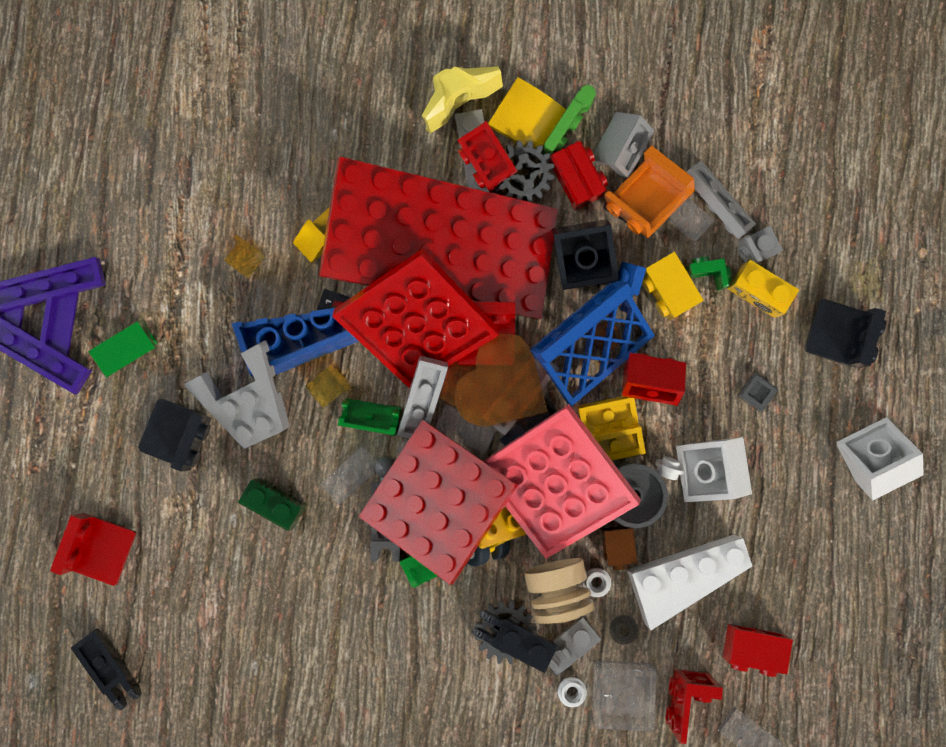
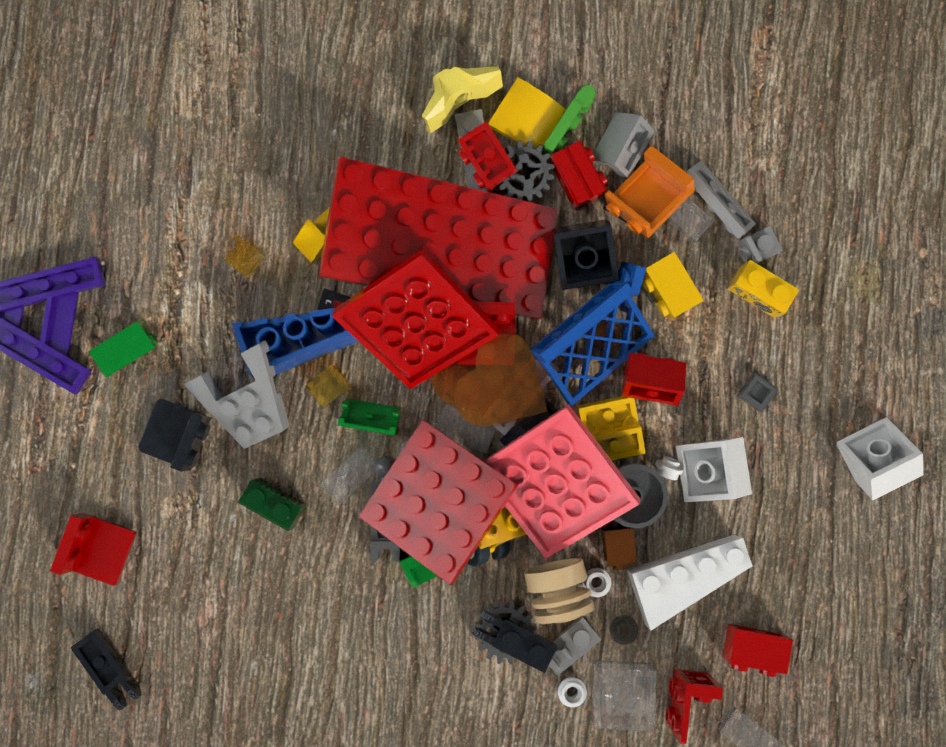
(422, 395): light grey plate -> none
(704, 267): green bracket -> none
(845, 333): black bracket -> none

